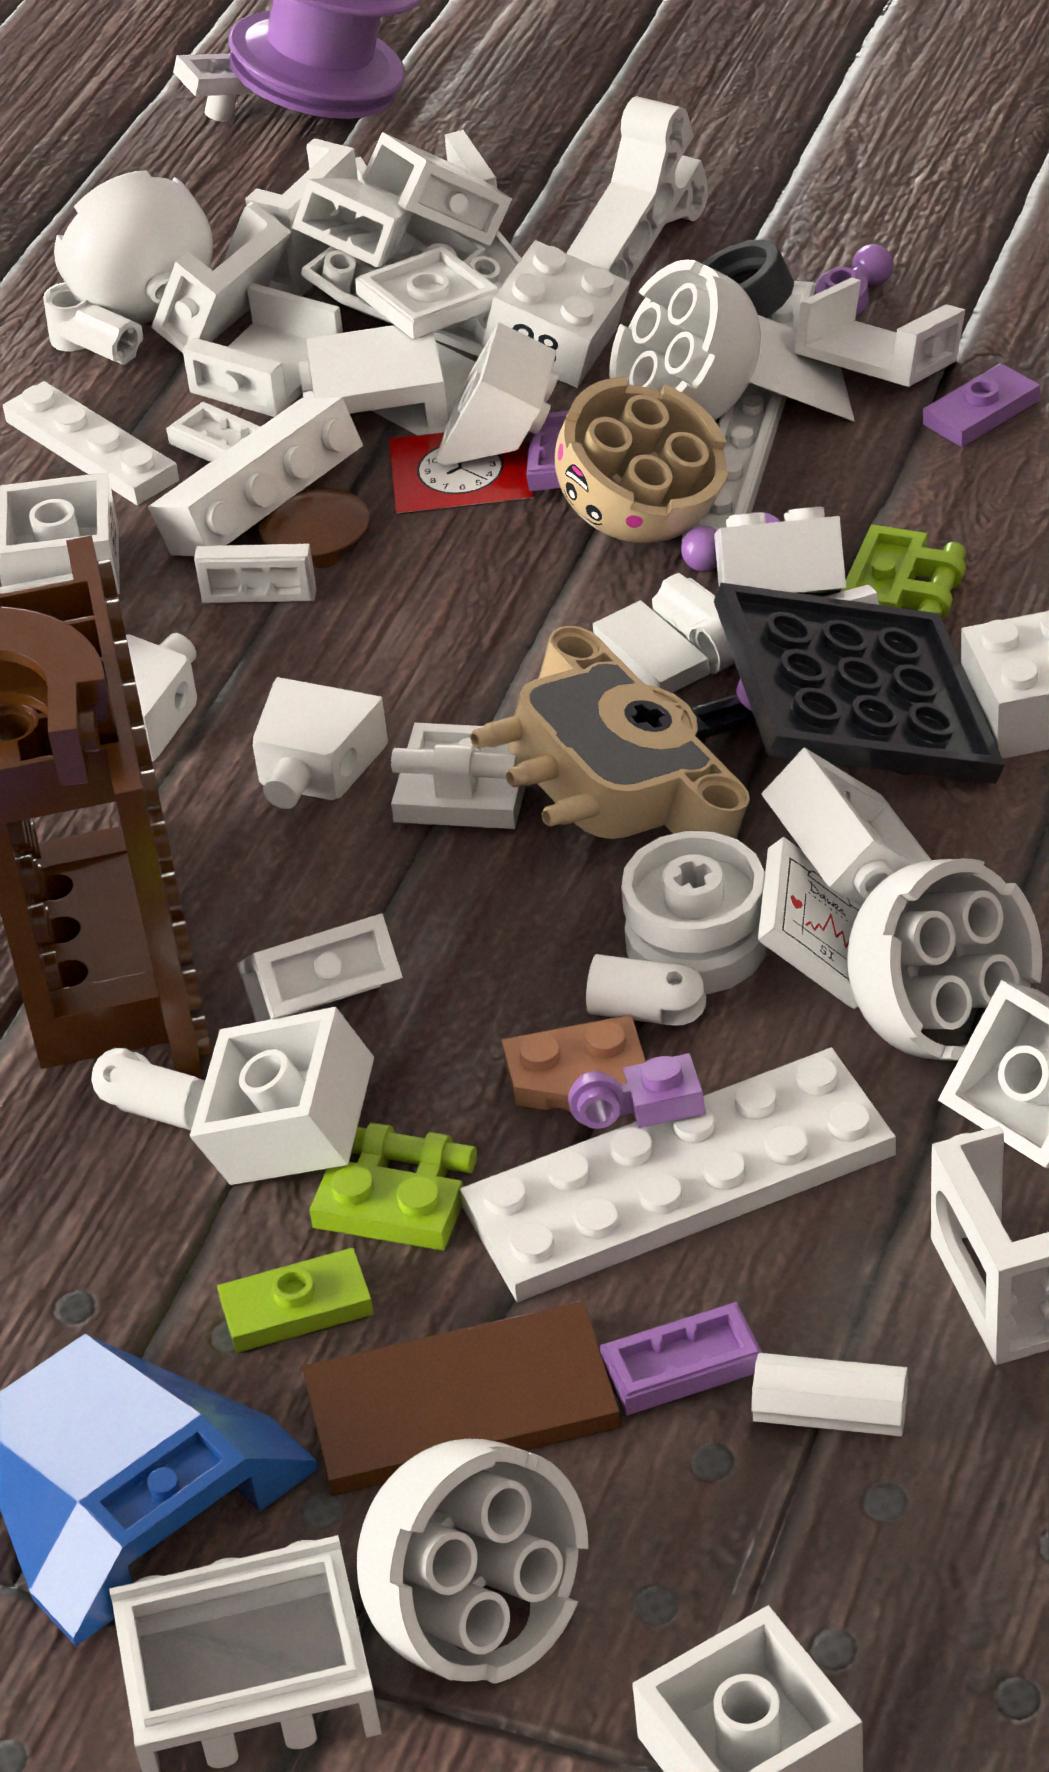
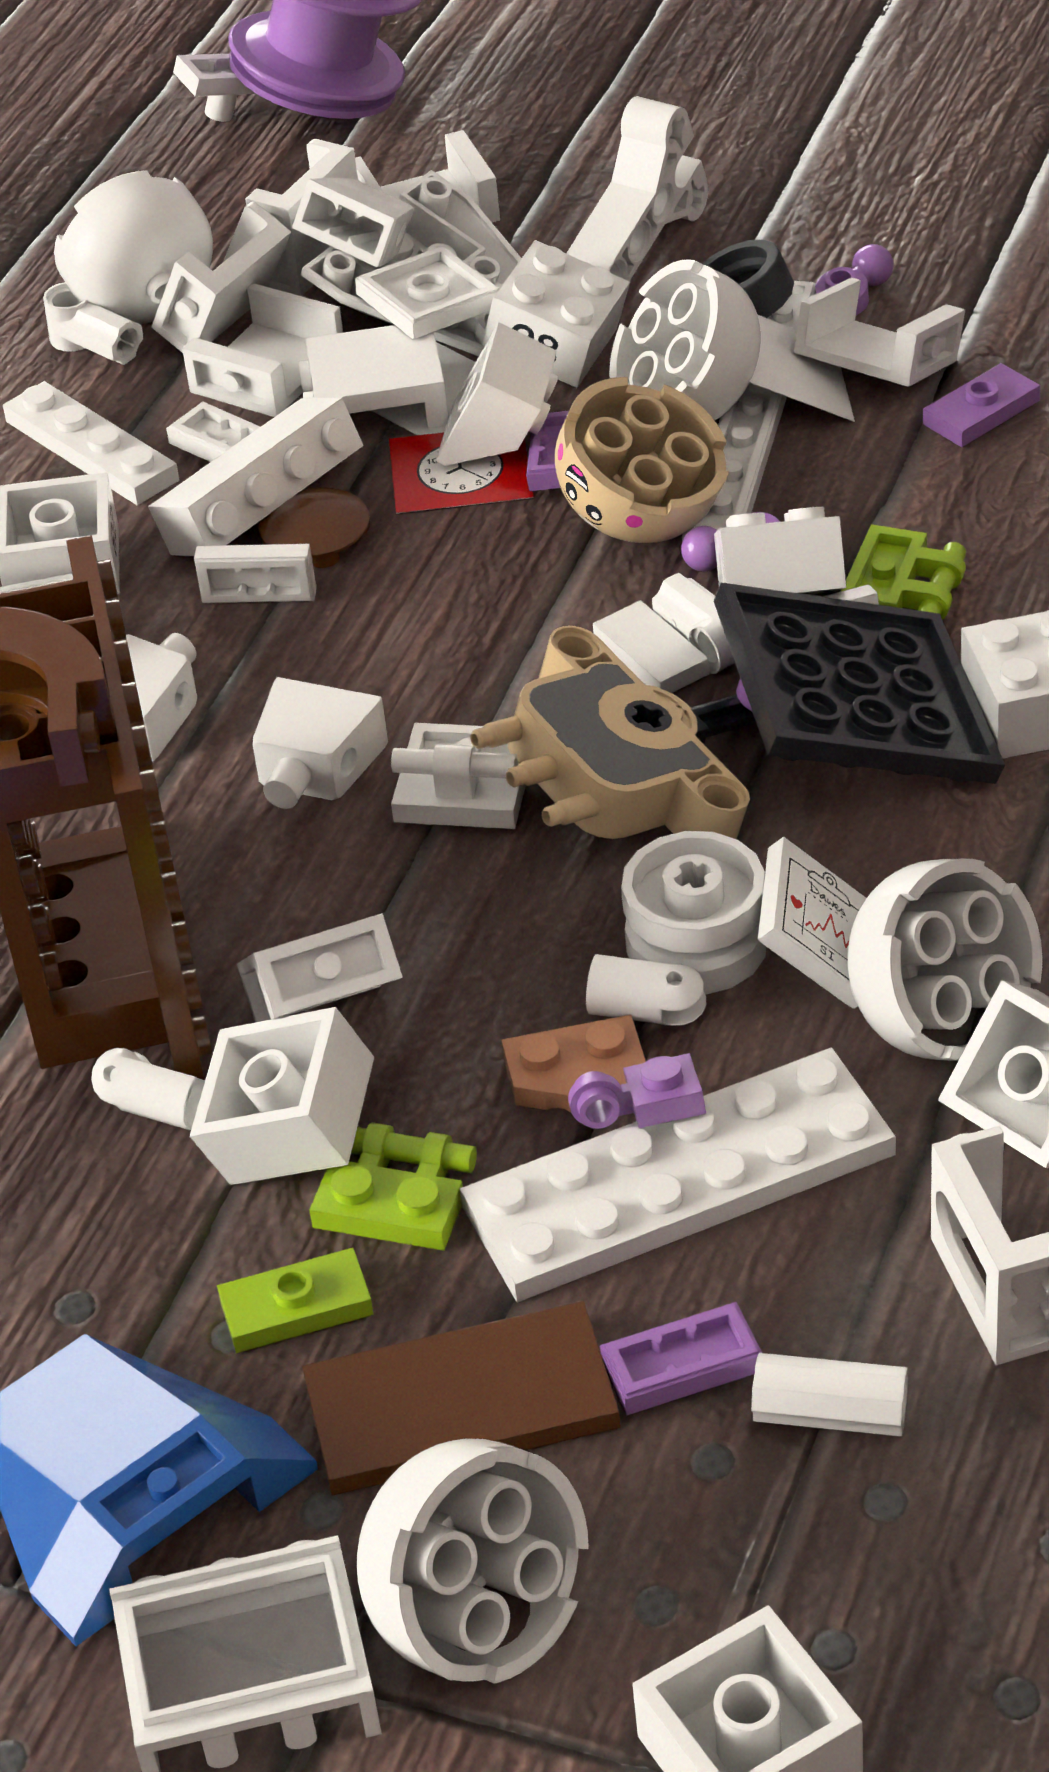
(437, 189): white panel -> none
(841, 826): white window -> none

